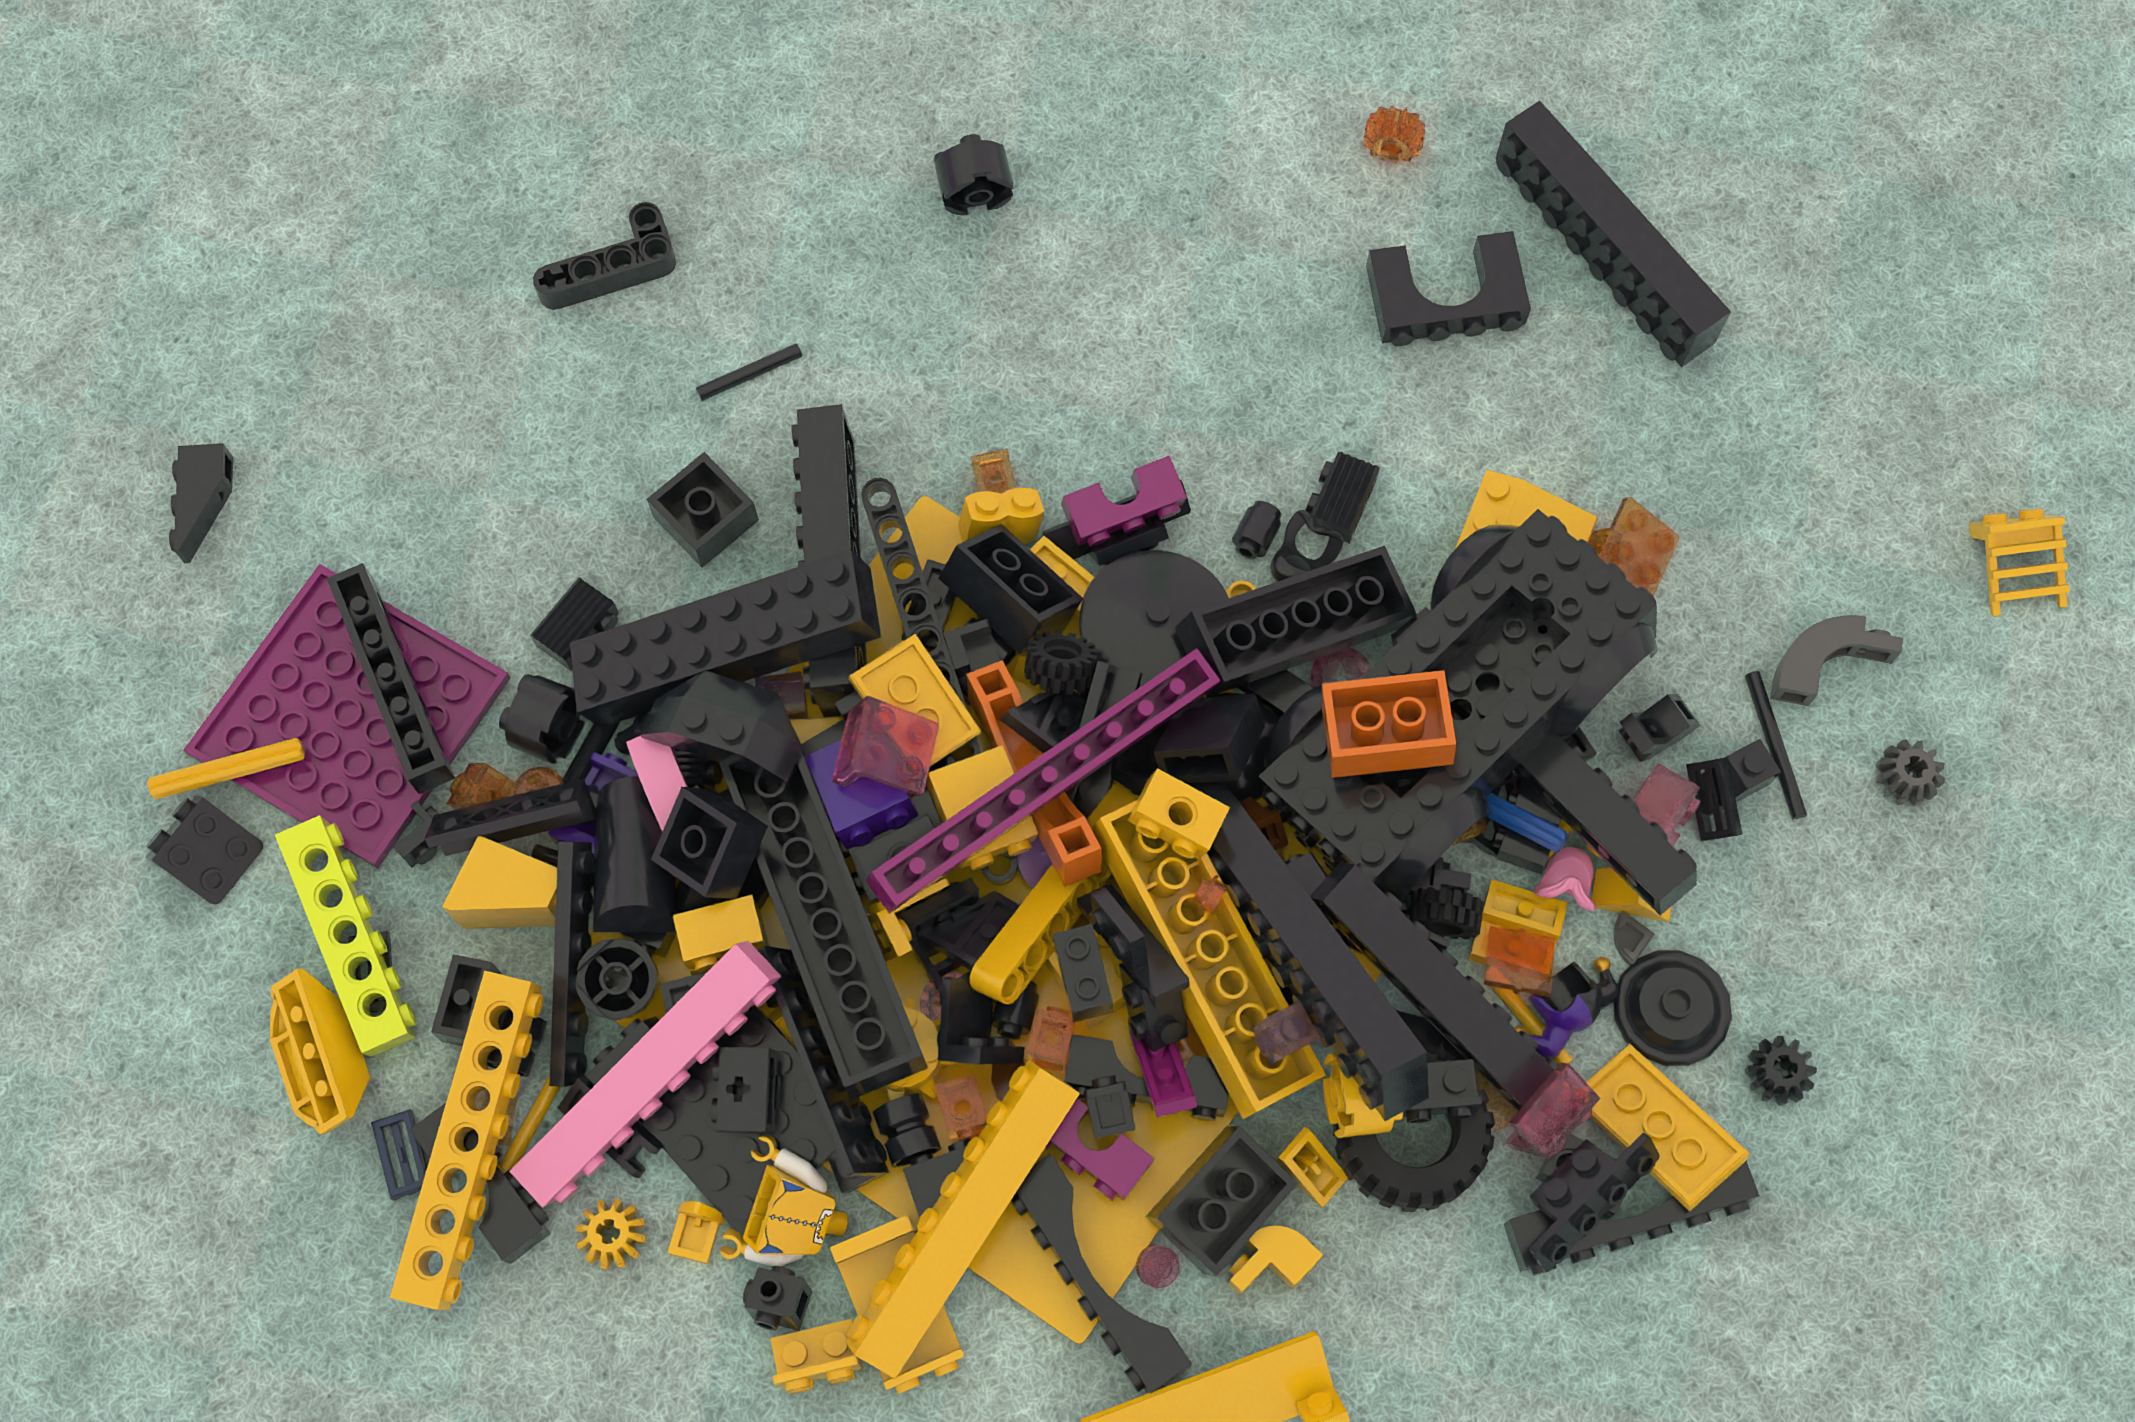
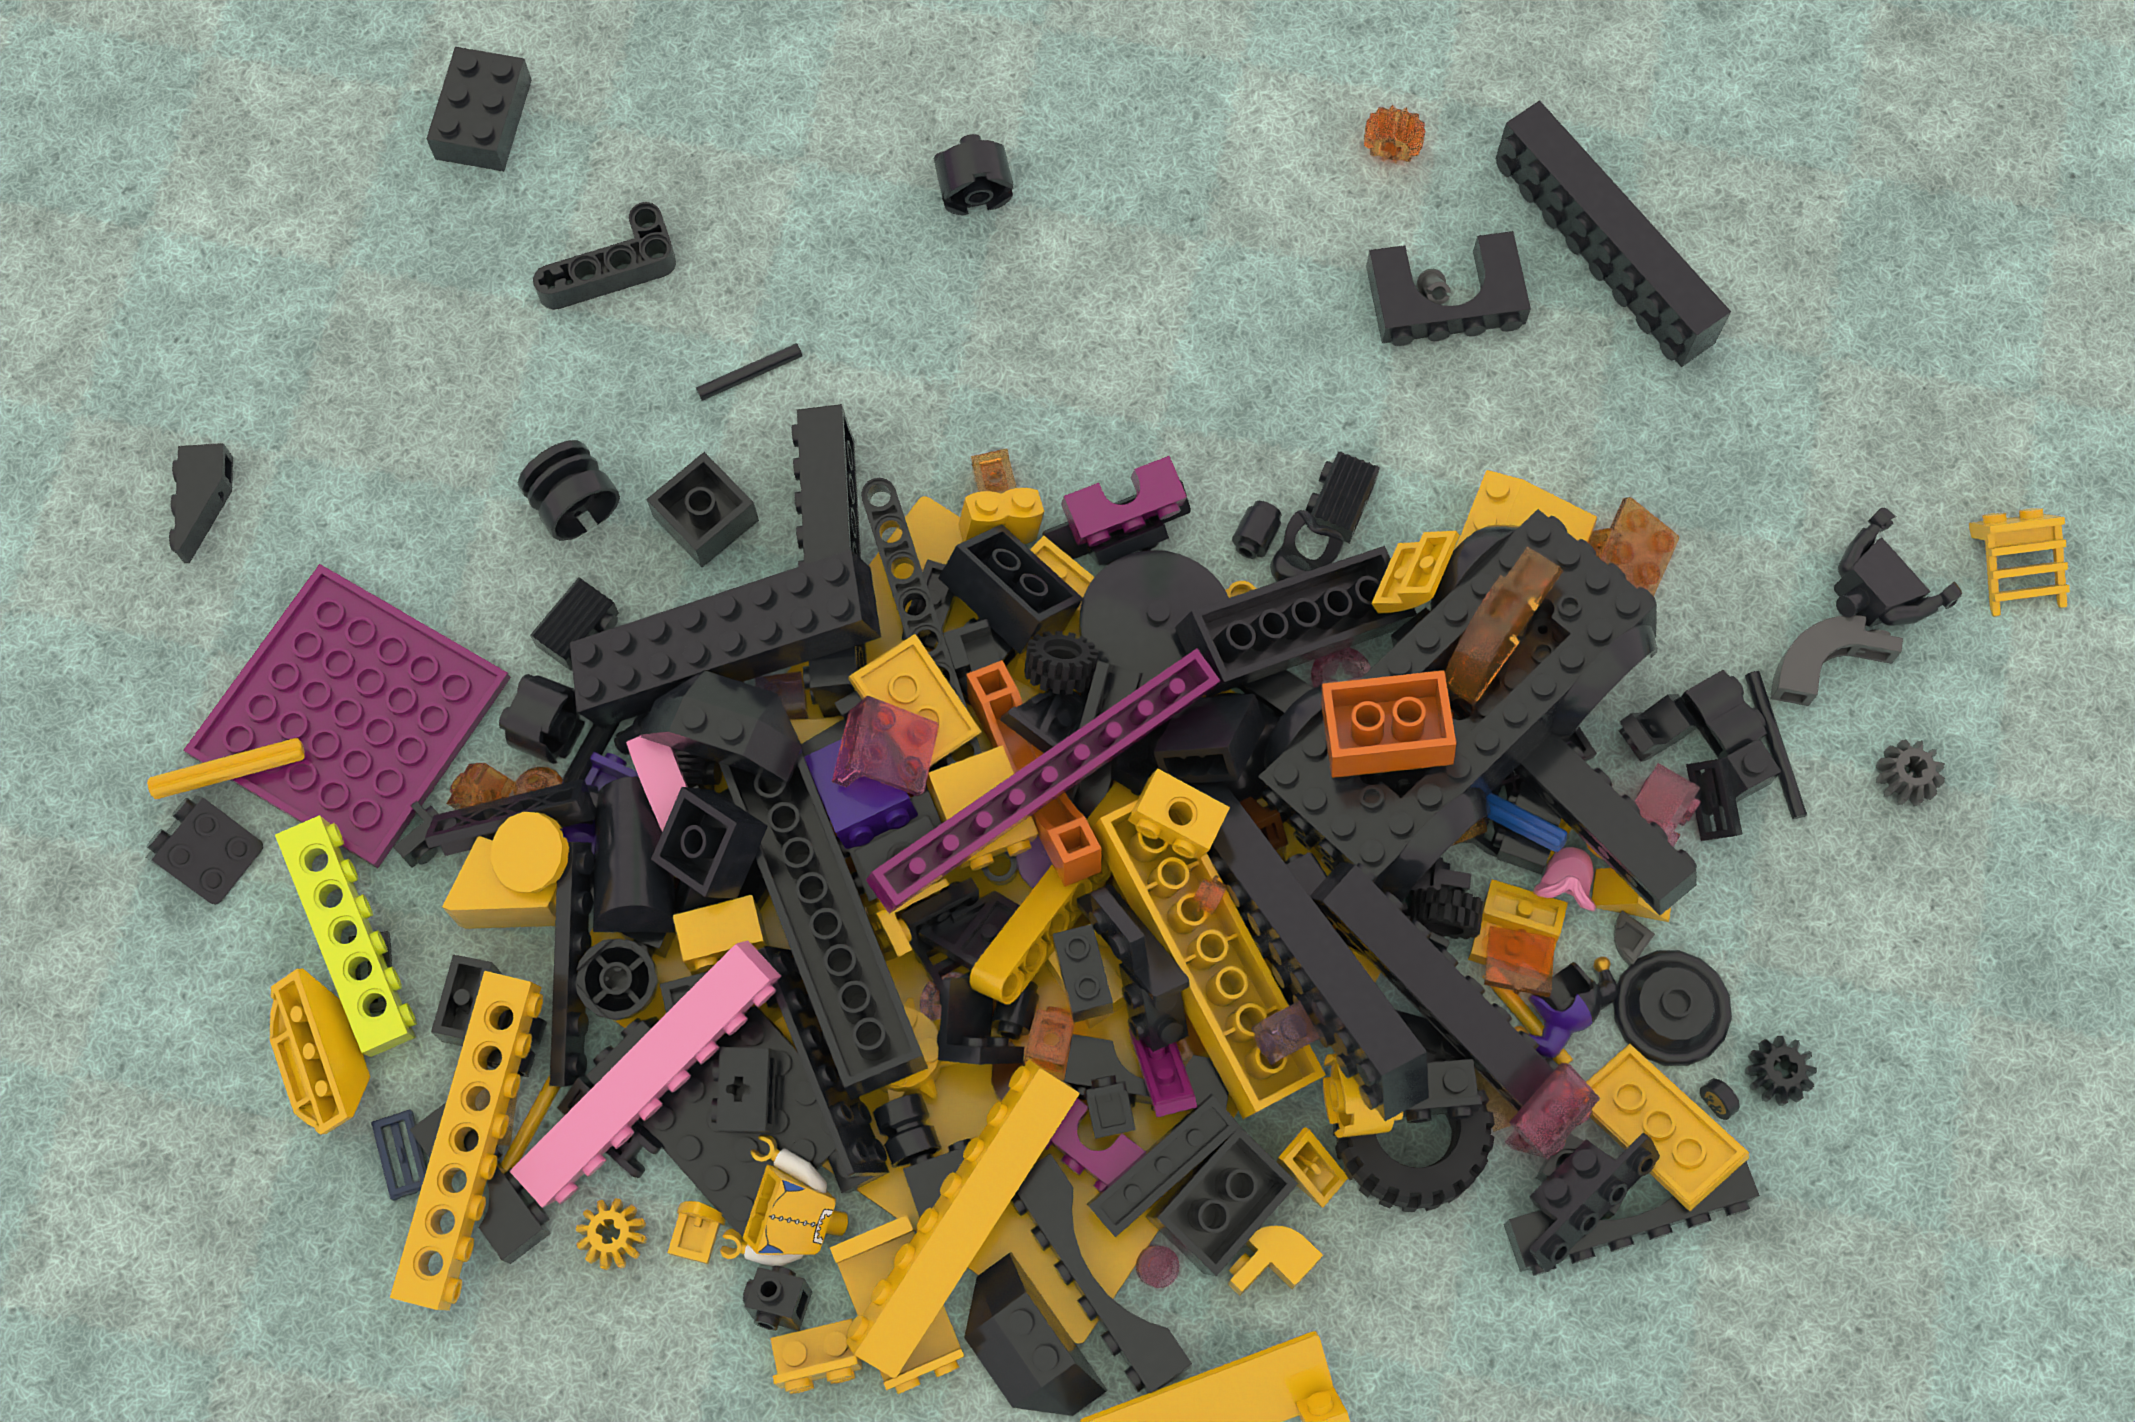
(390, 679): black brick -> none
(479, 109): none -> black brick
(529, 852): none -> yellow tile
(566, 484): none -> black wheel
(955, 1092): clear orange brick -> none
(1026, 1344): none -> black wedge
(1163, 1165): none -> black fence
(1415, 572): none -> yellow slope
(1433, 286): none -> dark grey pin
(1496, 624): none -> clear orange slope
(1720, 1098): none -> black tile
(1723, 714): none -> black brick
(1881, 584): none -> black torso

